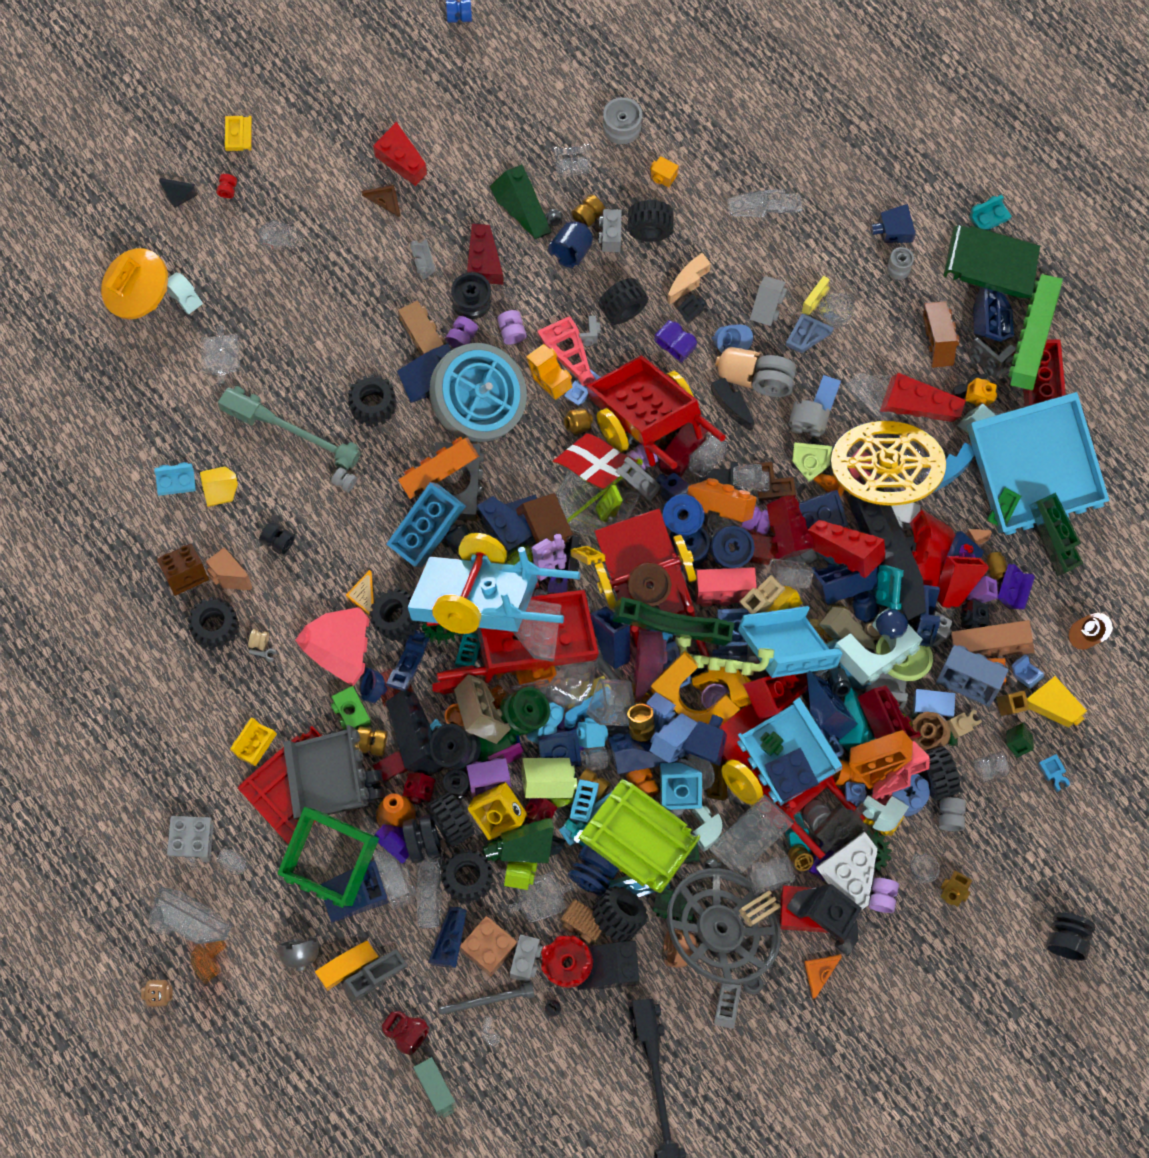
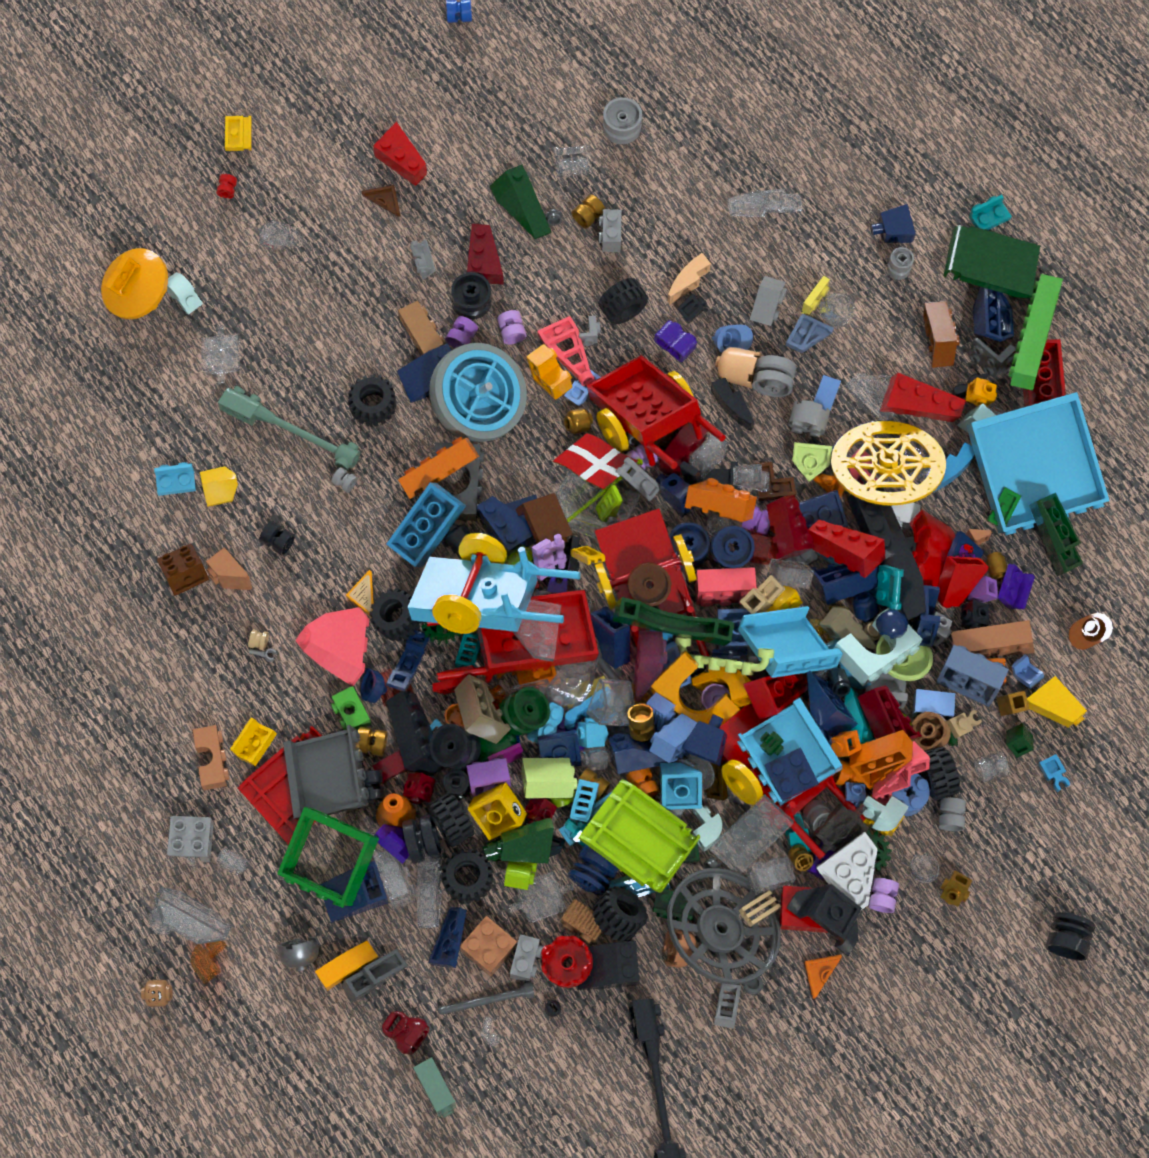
(177, 191): black slope -> none
(213, 638): black tyre -> none
(214, 774): none -> nougat arch
(571, 244): dark blue cylinder -> none
(650, 220): black tyre -> none
(664, 171): light orange brick -> none
(675, 506): blue wheel -> none
(690, 473): none -> black tile
(840, 744): none -> orange brick

